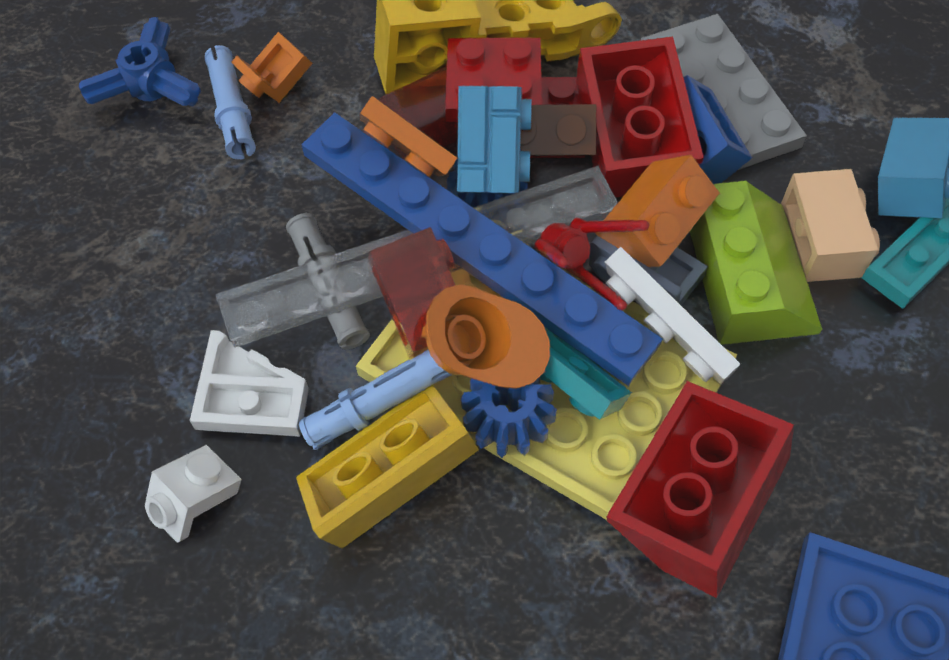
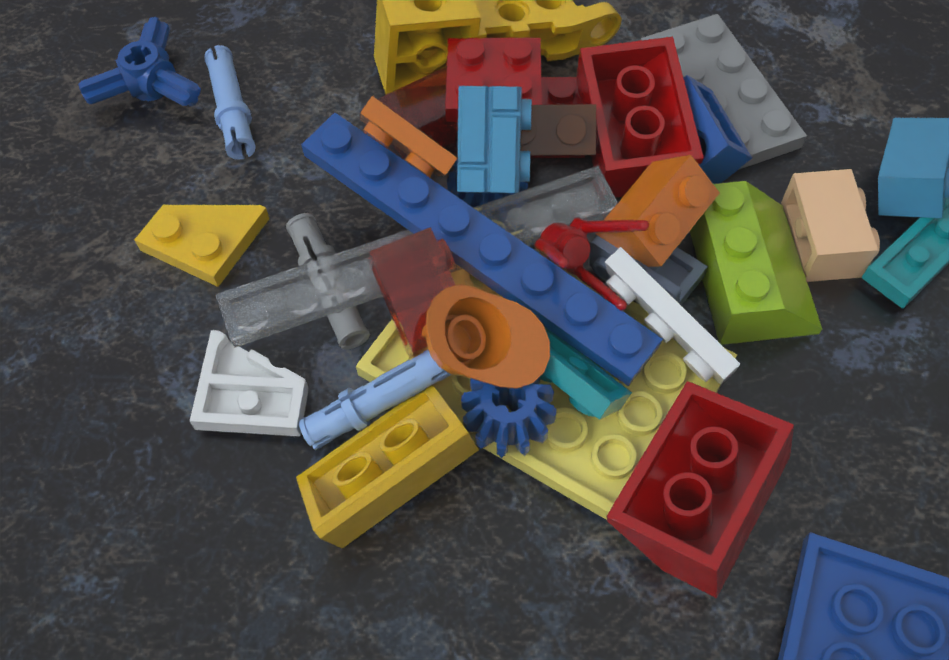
(188, 489): white bracket -> none
(202, 237): none -> yellow wing
(274, 69): orange bracket -> none

